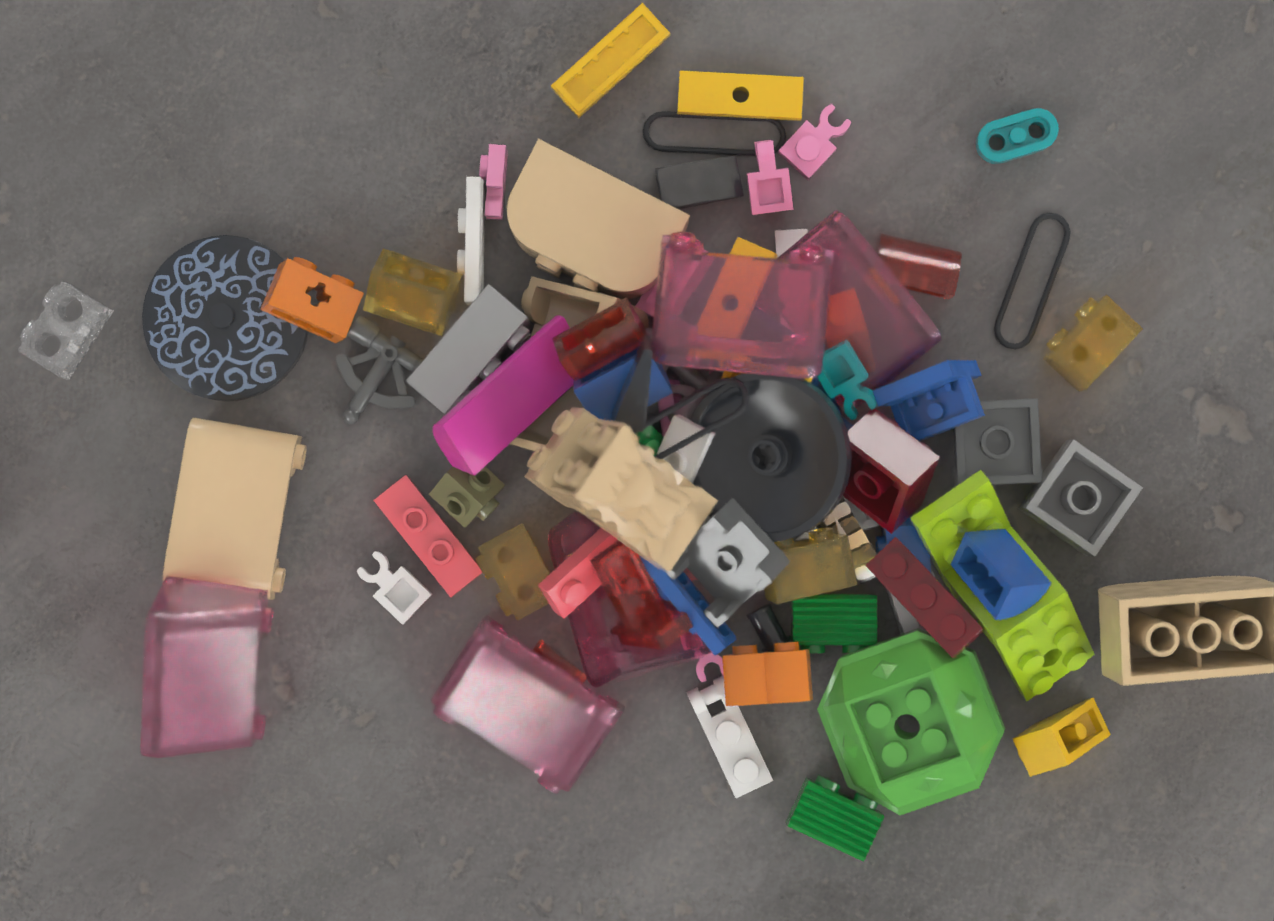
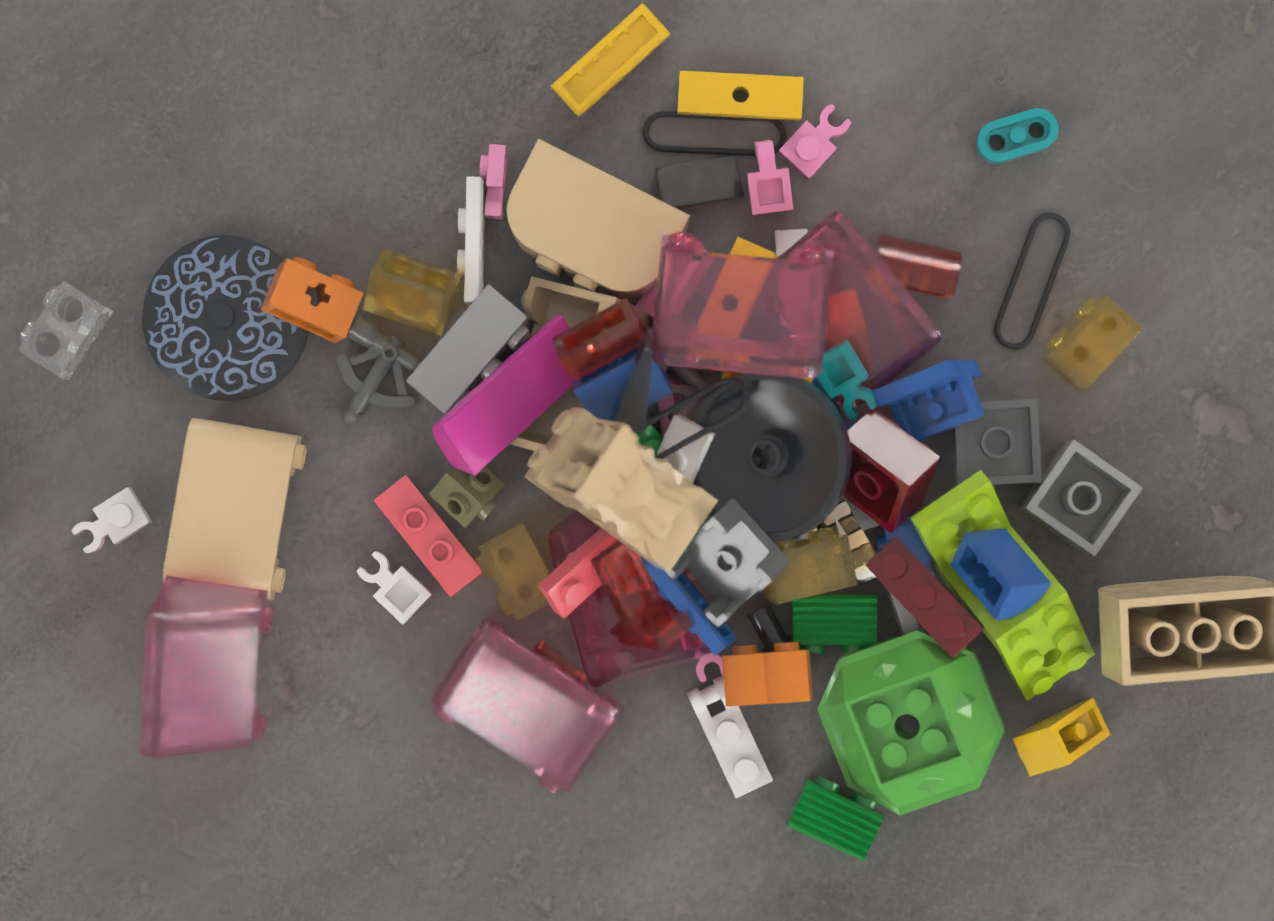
(117, 518): none -> white plate

